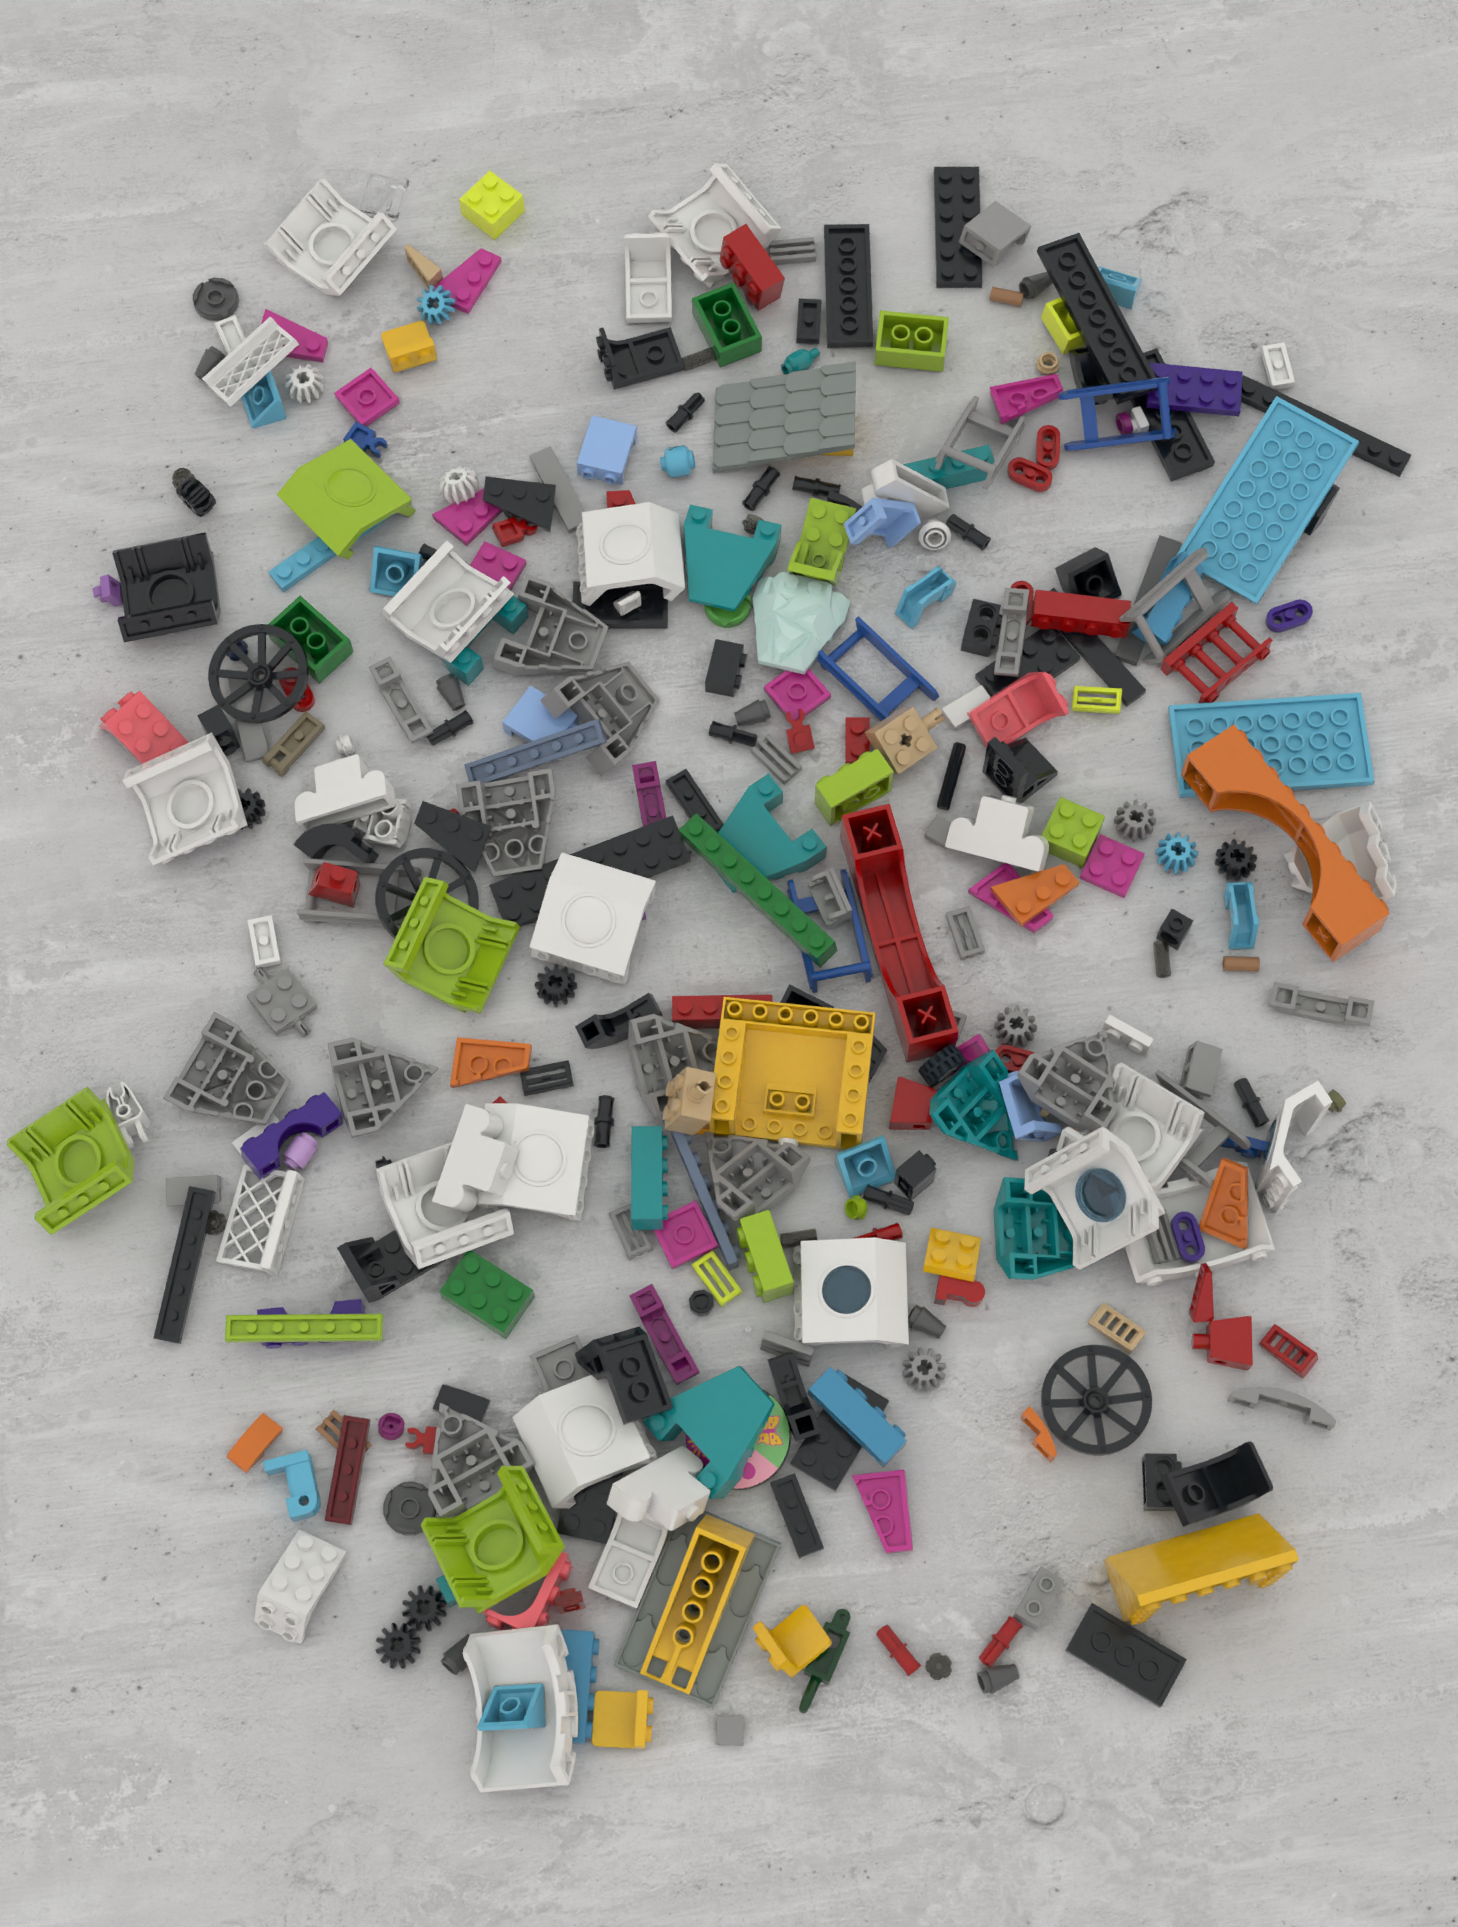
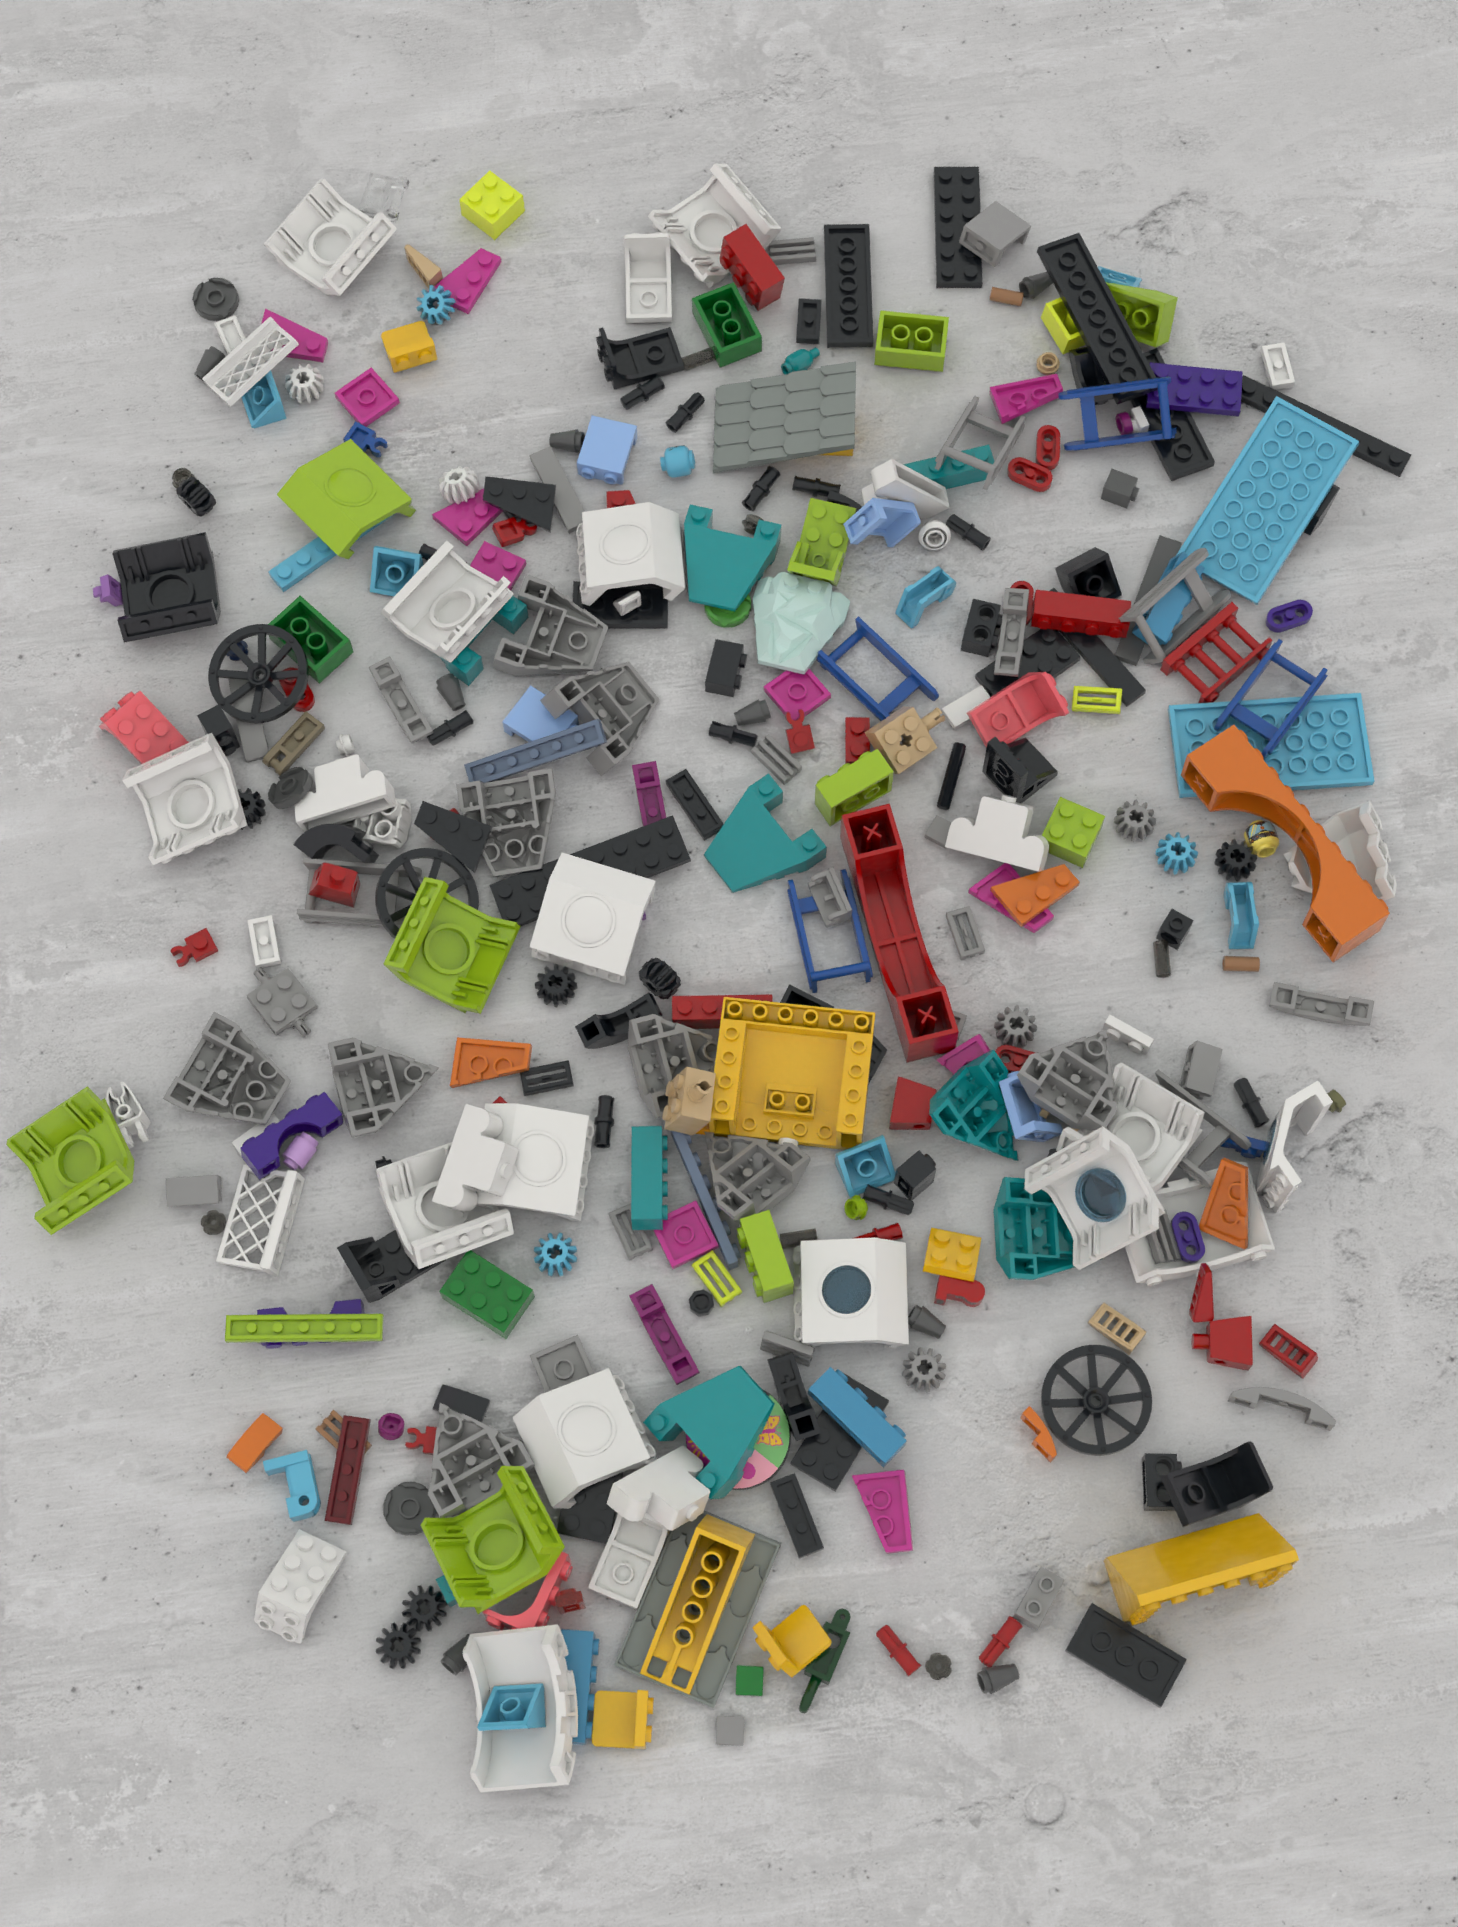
(184, 1265): black plate -> none
(198, 946): none -> red plate
(291, 788): none -> dark grey tile
(561, 1261): none -> medium azure gear
(567, 440): none -> dark grey cone
(630, 1371): black bracket -> none
(642, 392): none -> black axle
(659, 978): none -> black gear
(749, 1680): none -> green slope
(758, 890): green brick -> none
(942, 1065): black wheel -> none
(1112, 866): dark pink plate -> none
(1120, 488): none -> dark grey brick
(1146, 312): none -> lime slope
(1257, 723): none -> blue piece
(1262, 837): none -> head

